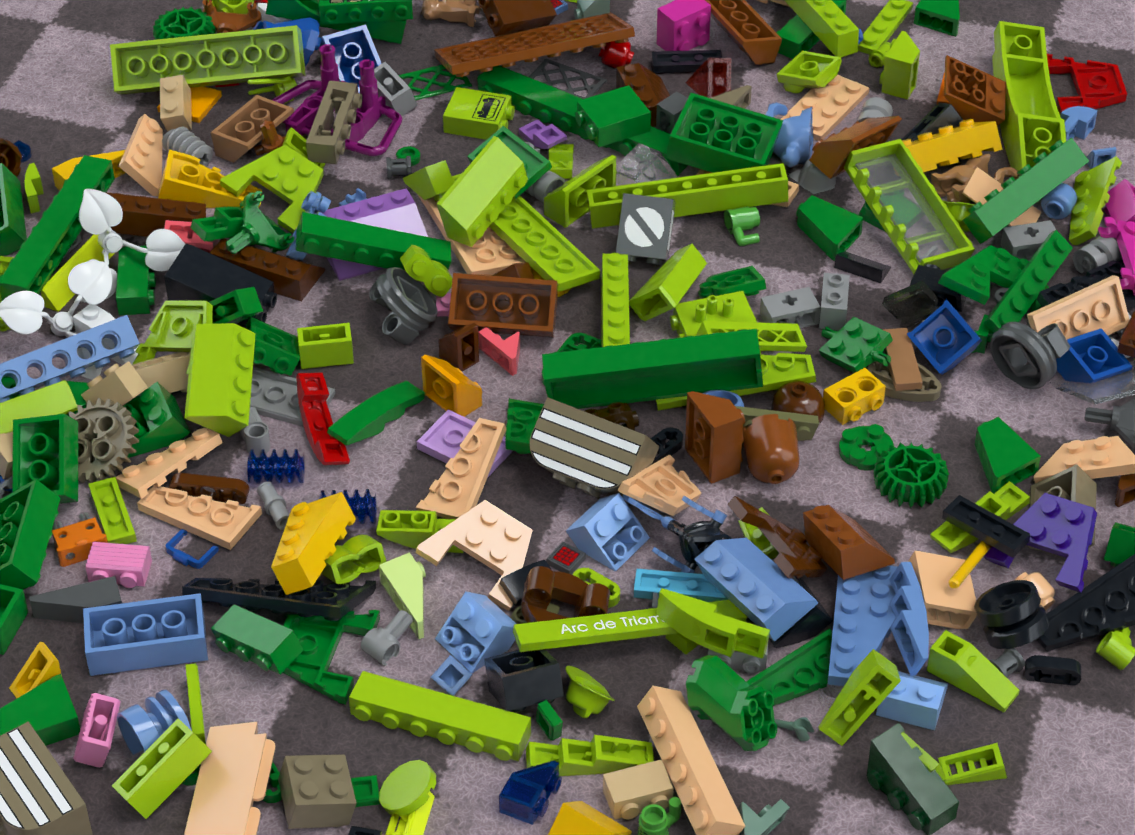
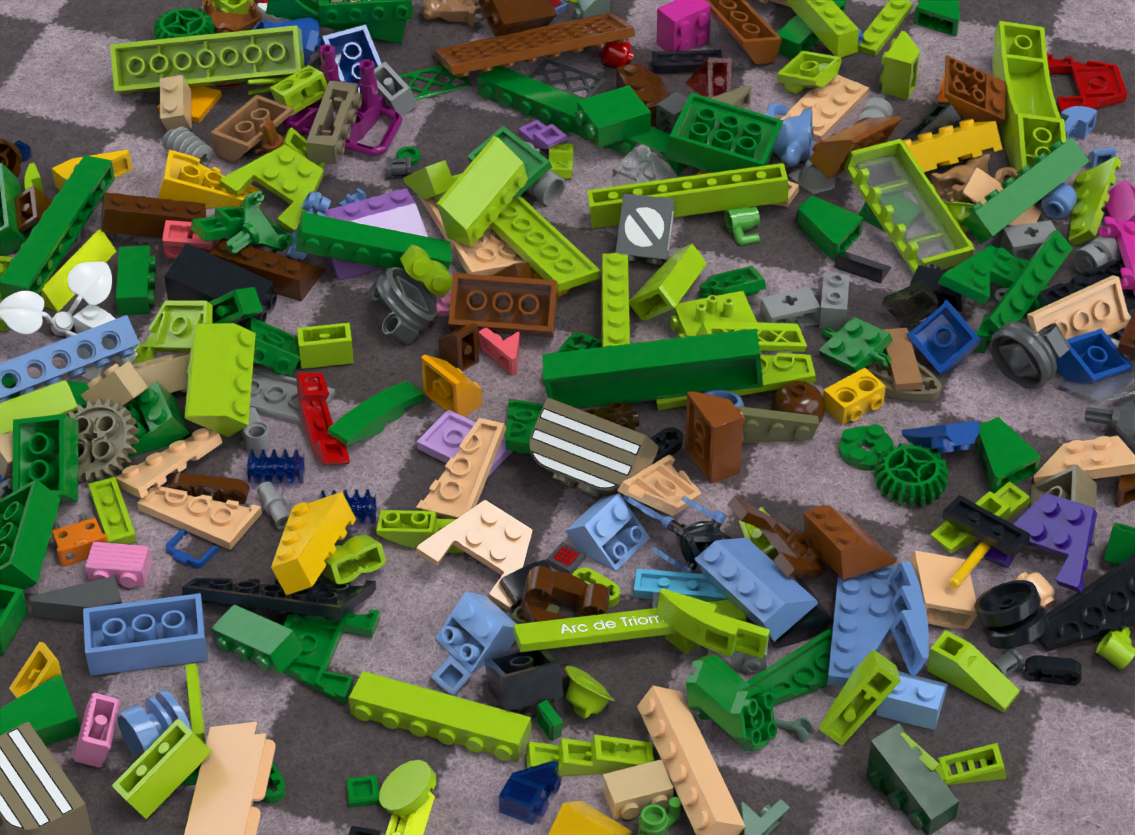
(30, 208): none -> reddish brown slope
(101, 212): white plant -> none
(144, 155): light nougat wing -> none
(300, 88): none -> lime brick
(316, 791): dark tan brick -> none
(384, 643): light grey axle -> none
(404, 584): yellowish green slope -> none
(477, 113): lime brick -> none
(570, 200): lime slope -> none
(771, 448): dark orange cylinder -> none
(875, 56): lime pin -> none
(944, 437): none -> blue slope

